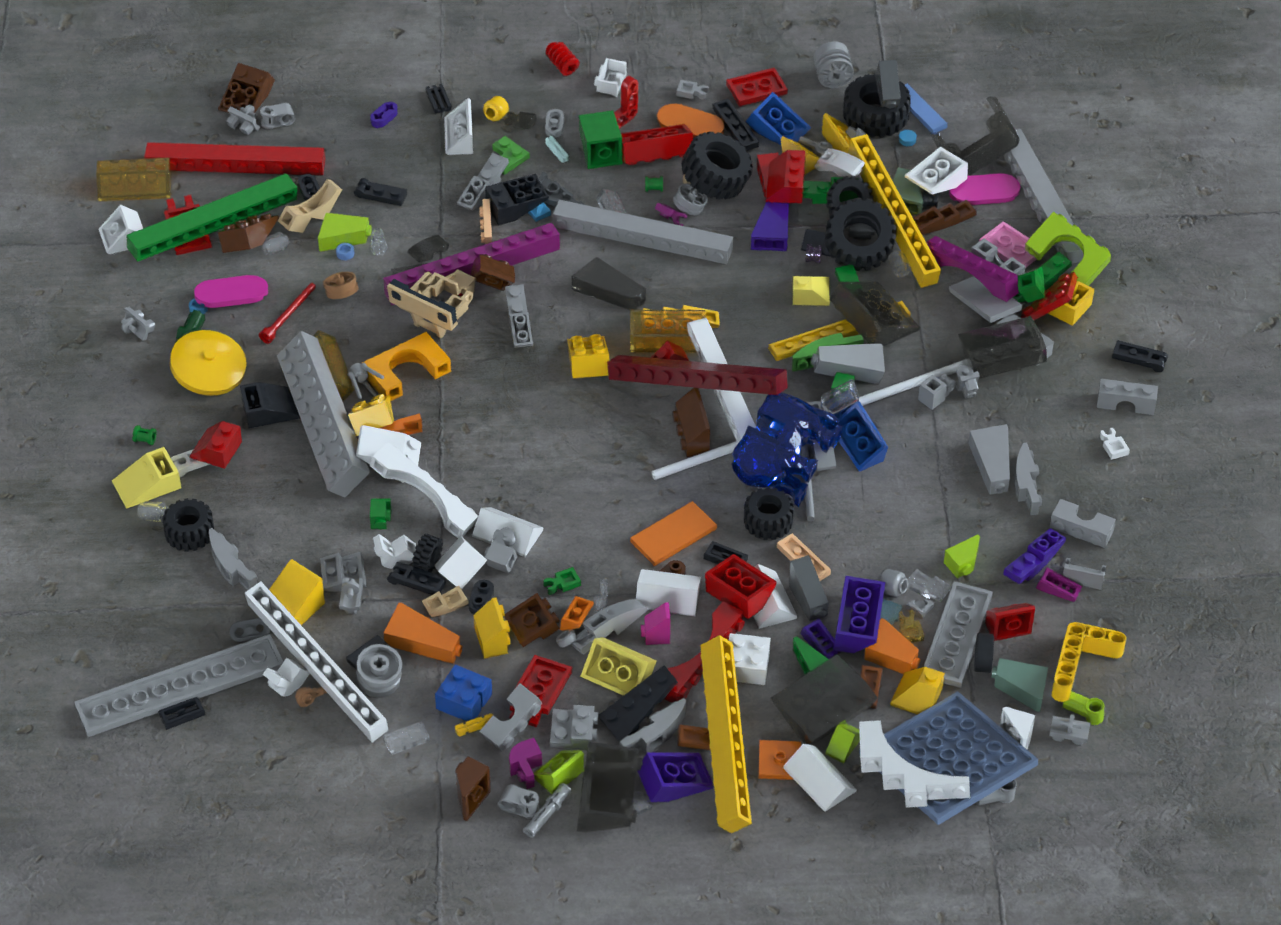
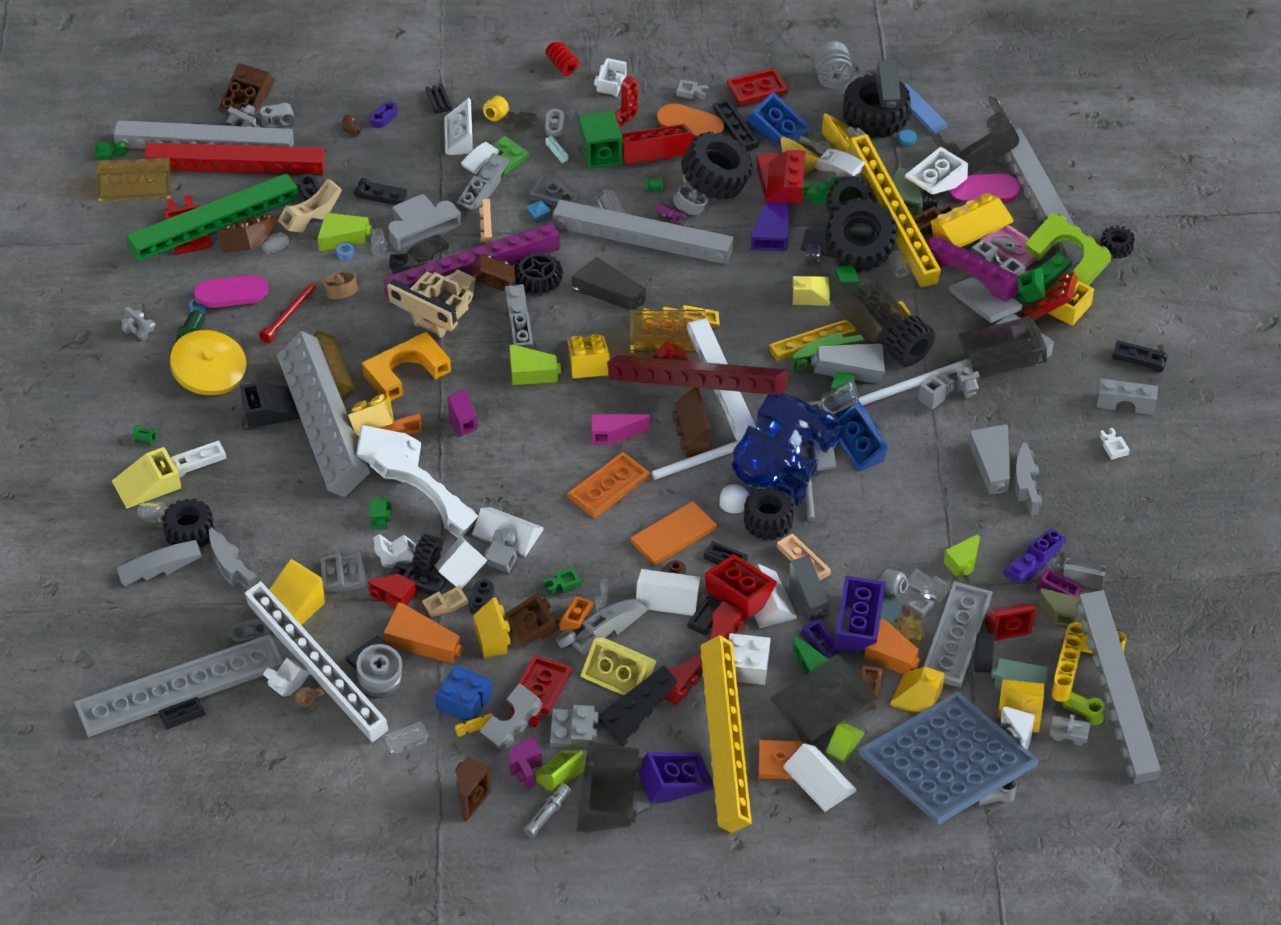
(108, 150): none -> green plate
(117, 227): white slope -> none
(138, 133): none -> light grey brick
(159, 561): none -> light grey slope
(218, 444): red slope -> none
(348, 125): none -> reddish brown arm
(351, 595): light grey hips -> none
(358, 373): light grey plant -> none
(392, 589): none -> red slope
(397, 260): none -> black tile
(419, 220): none -> light grey brick
(461, 413): none -> magenta slope
(479, 157): none -> white slope
(515, 198): black slope -> none
(517, 800): light grey piece -> none
(532, 366): none -> lime slope
(538, 272): none -> black gear
(608, 485): none -> orange tile
(617, 427): none -> dark pink slope
(657, 626): dark pink slope -> none
(661, 728): light grey slope -> none
(693, 737): dark orange plate -> none
(702, 619): none -> black tile
(733, 498): none -> white hair
(897, 773): white arch -> none
(910, 340): none -> black tyre
(971, 220): none -> yellow slope
(1006, 243): none -> light grey arm
(1023, 697): none -> yellow slope
(1058, 606): none -> olive slope
(1096, 531): light grey arch -> none
(1118, 687): none -> light grey brick
(1121, 235): none -> black tyre

